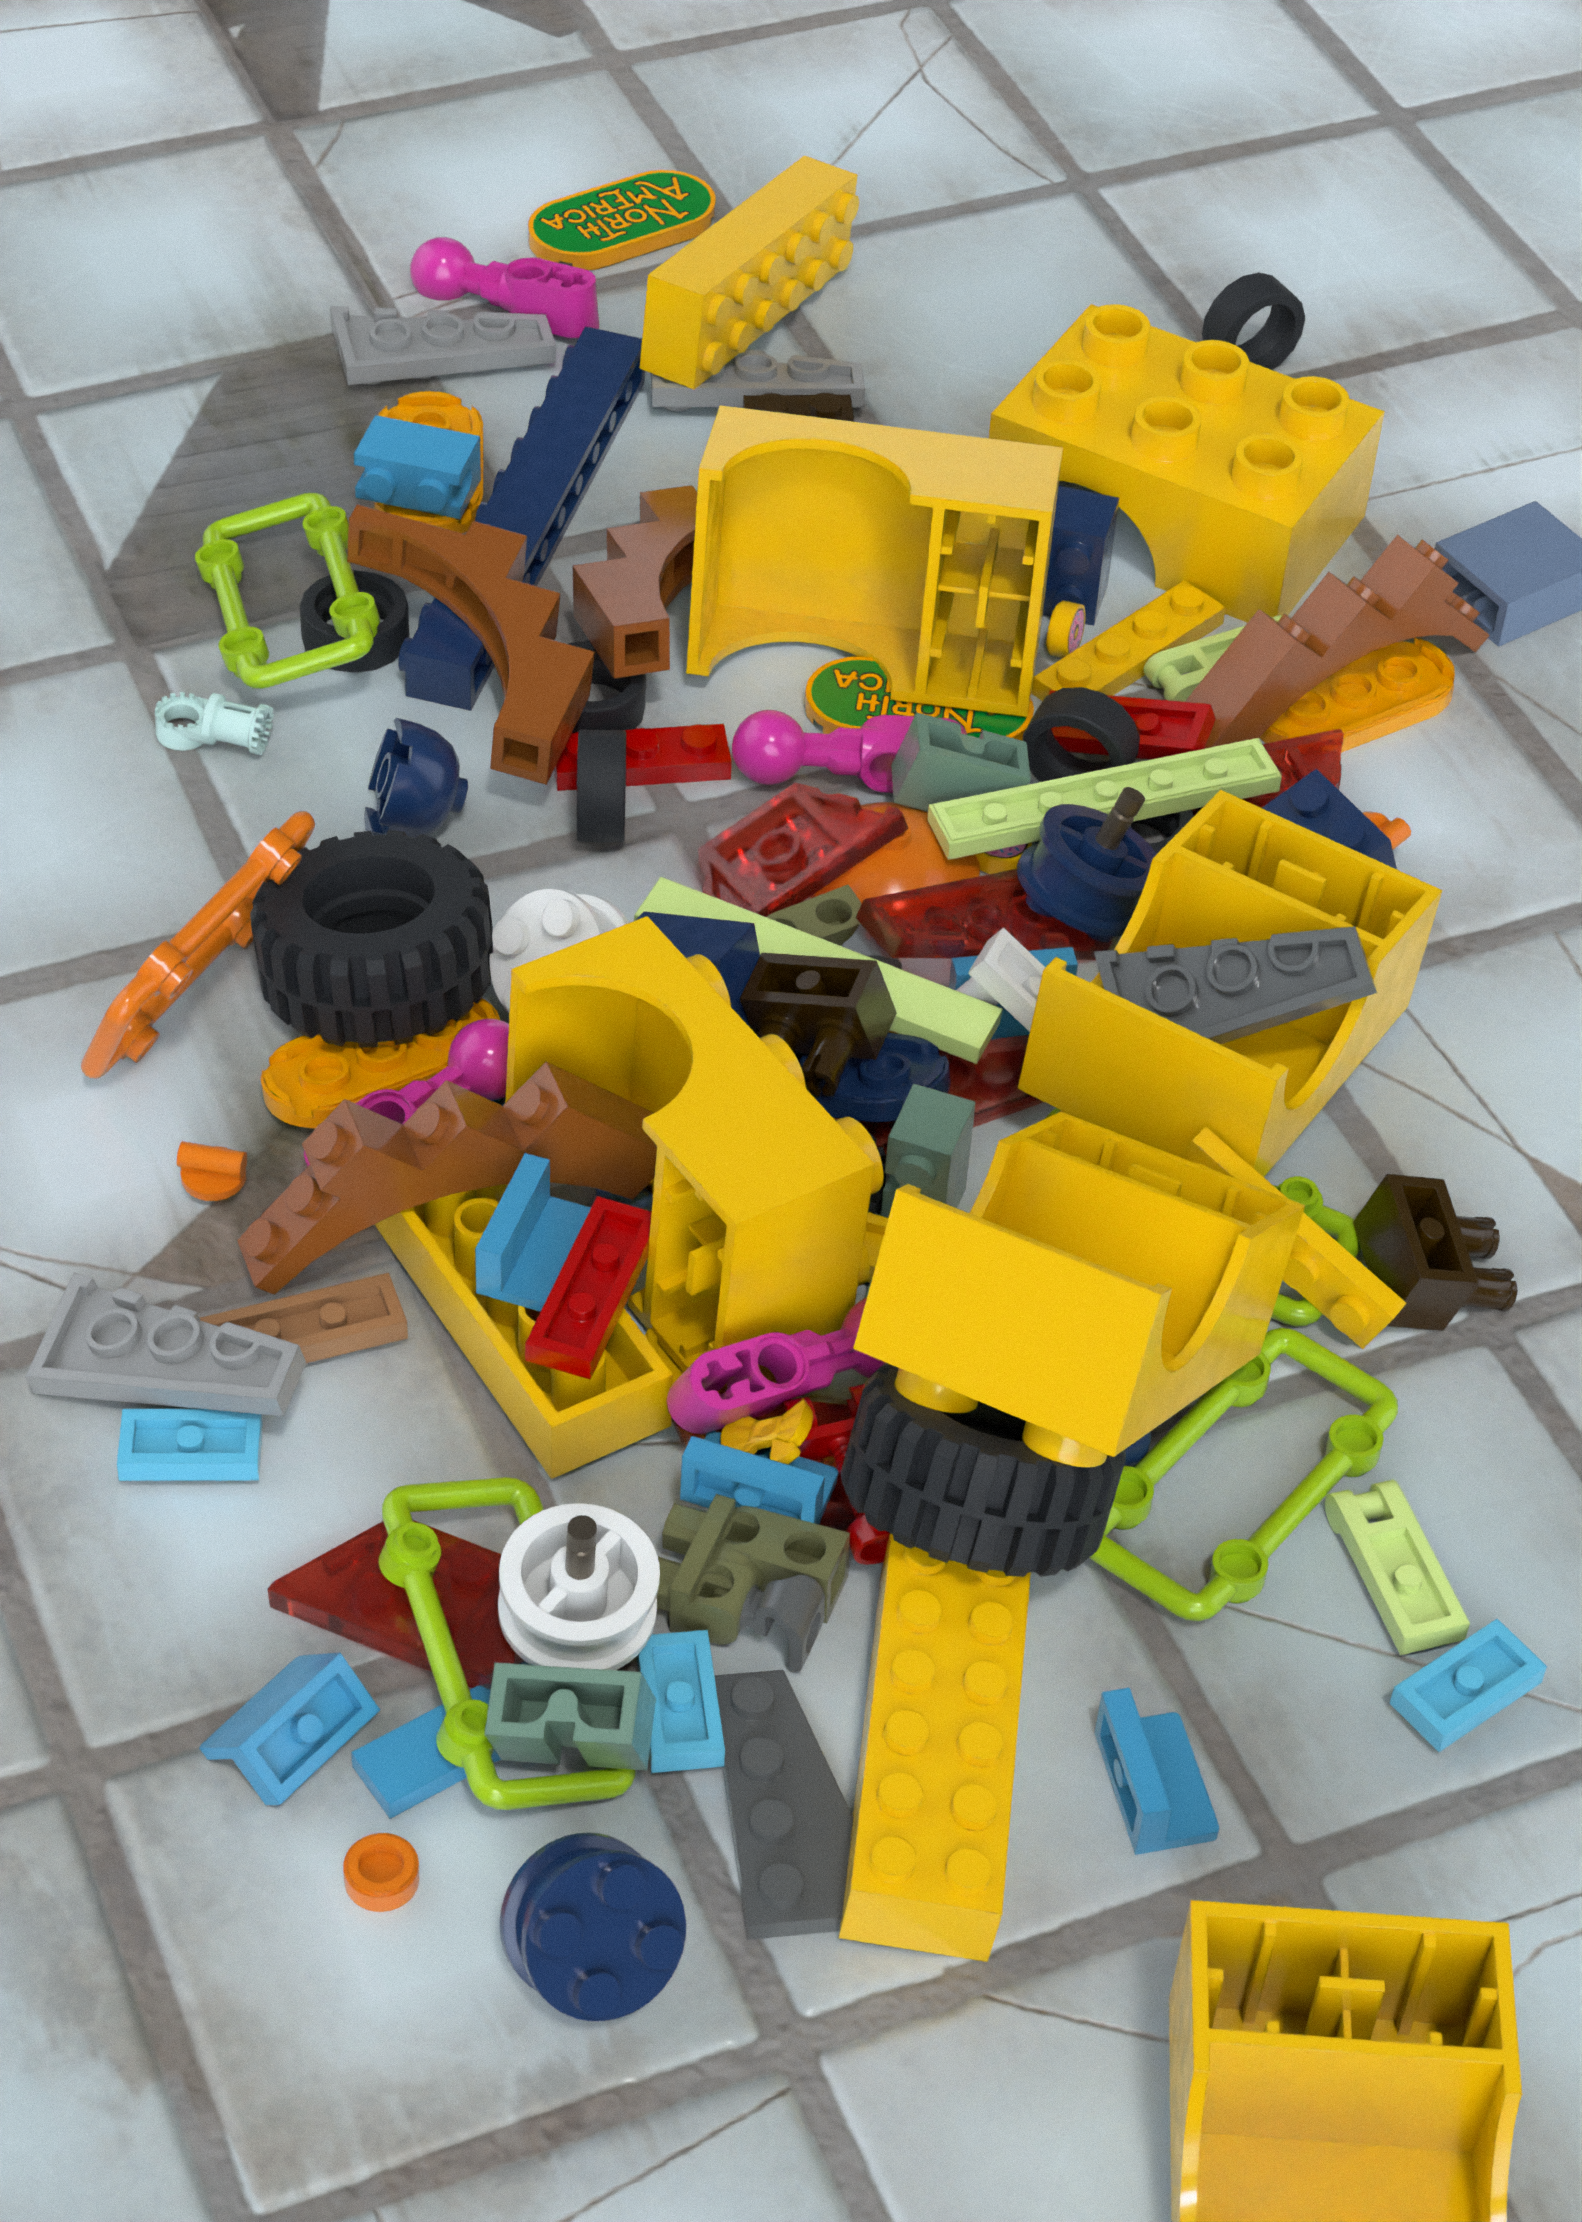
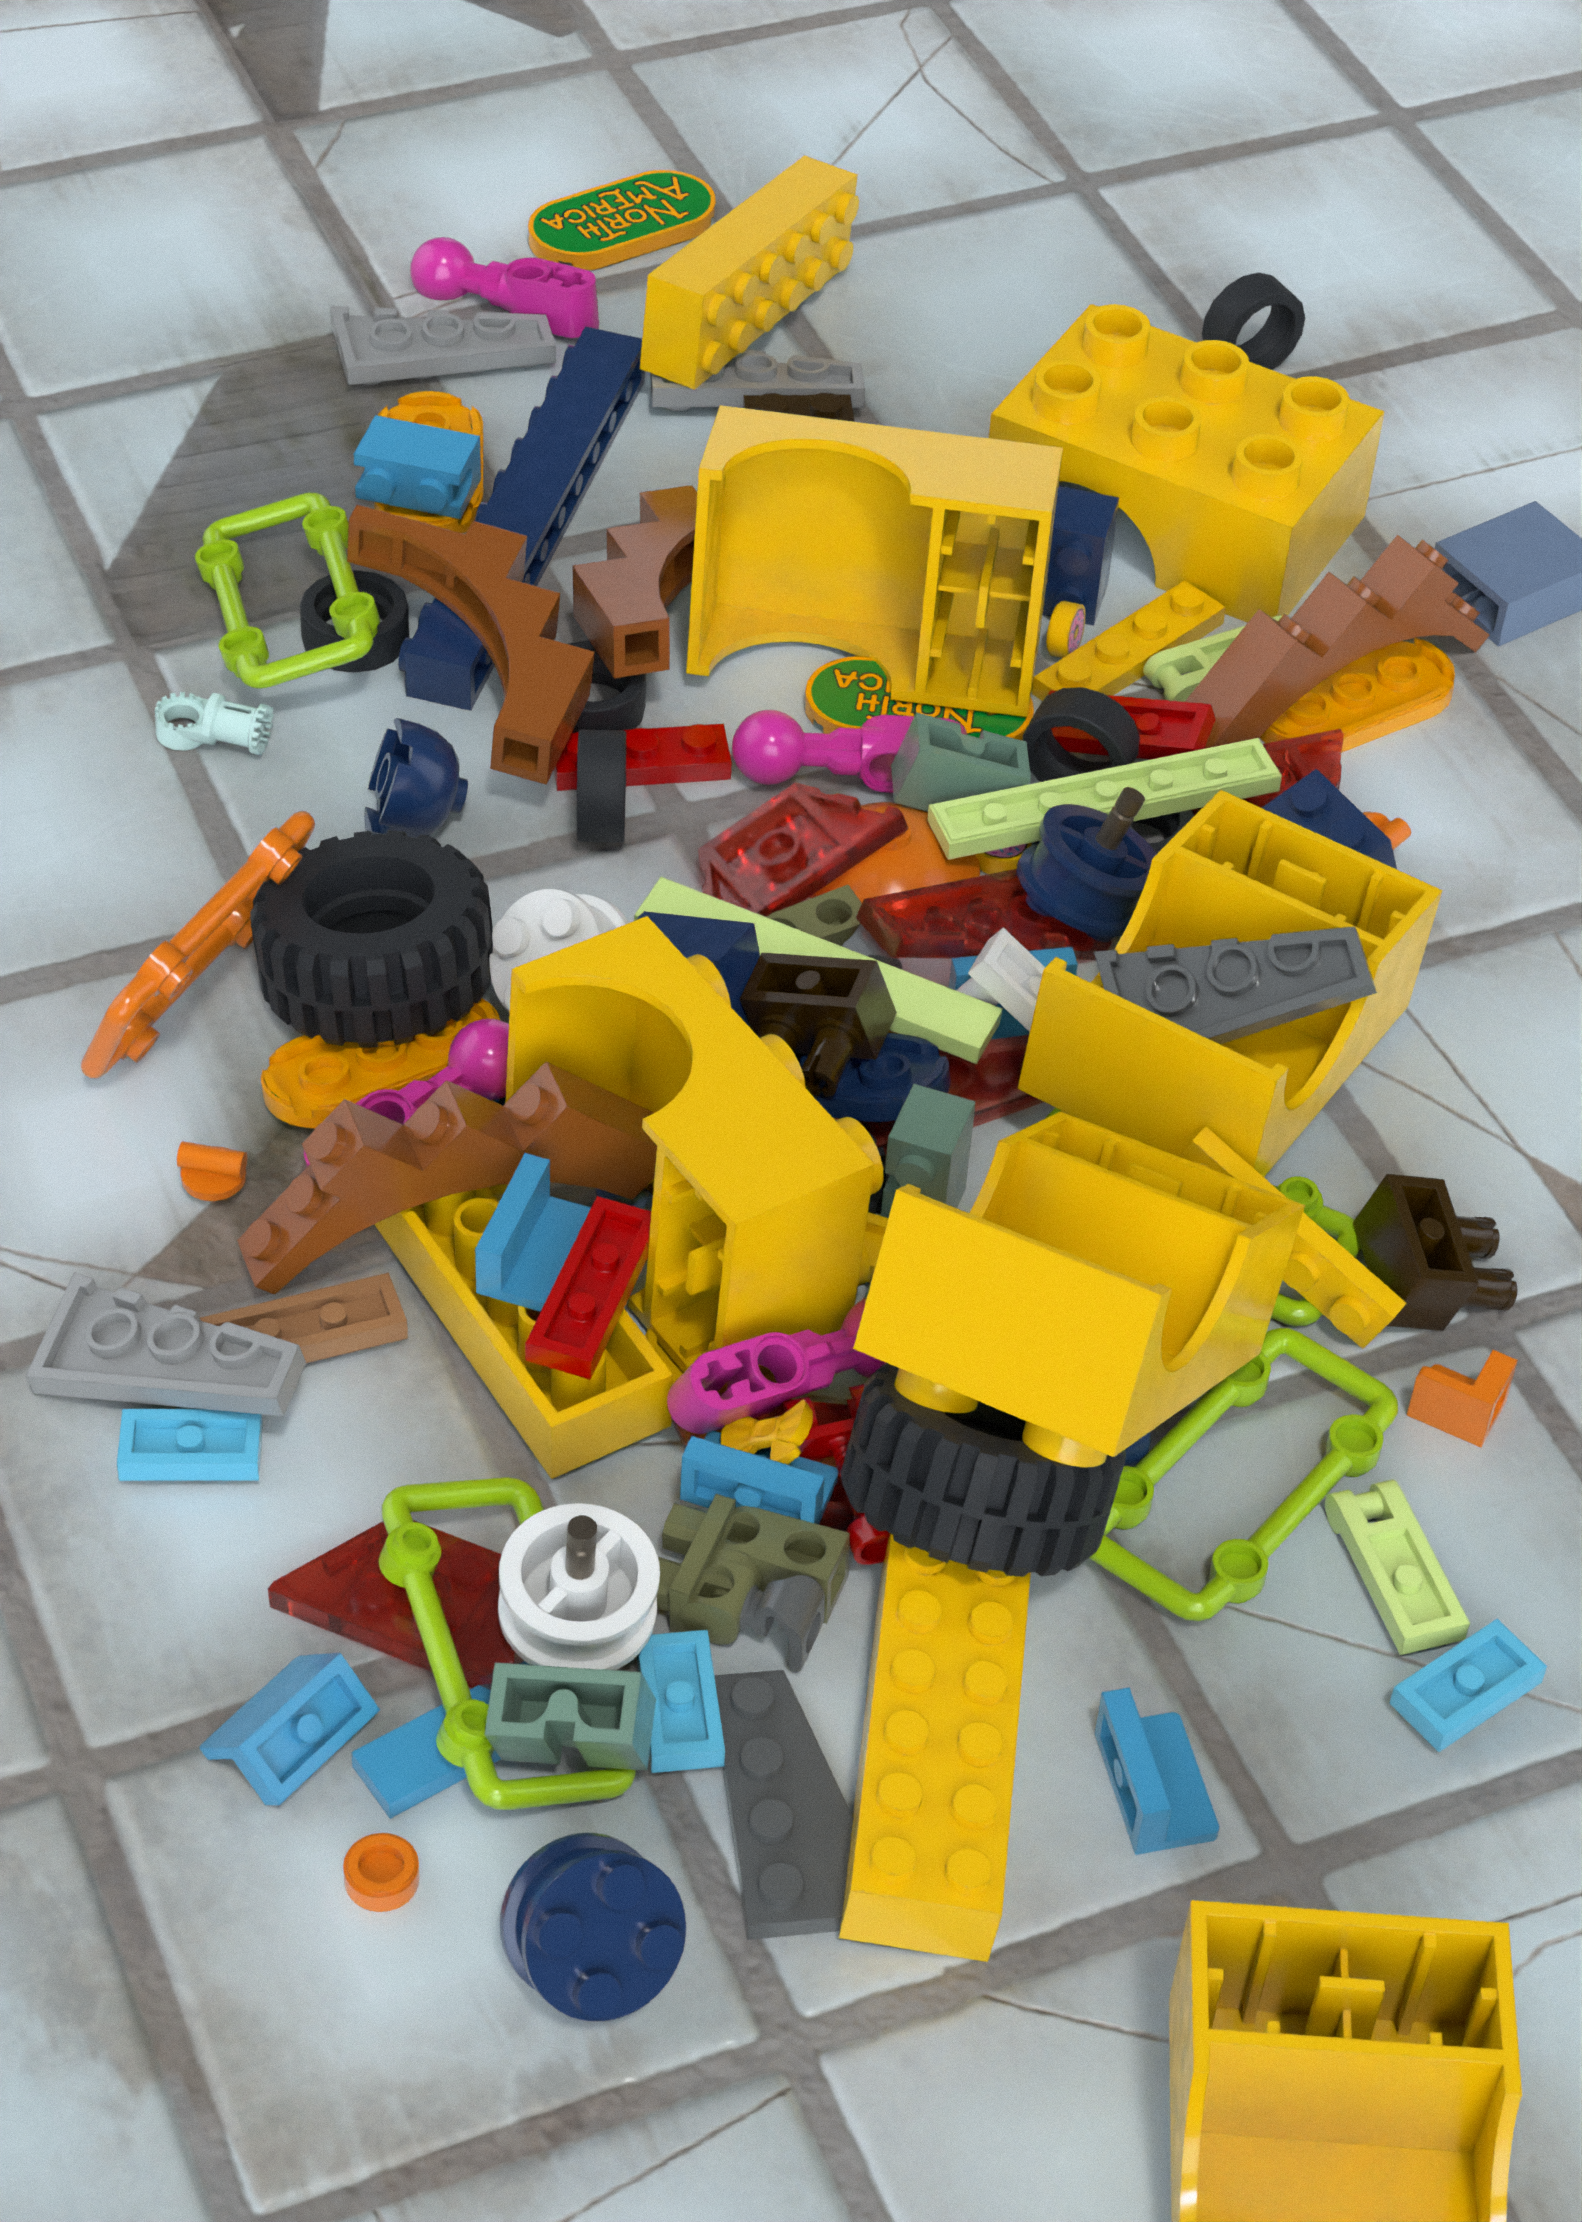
(1460, 1403): none -> orange panel

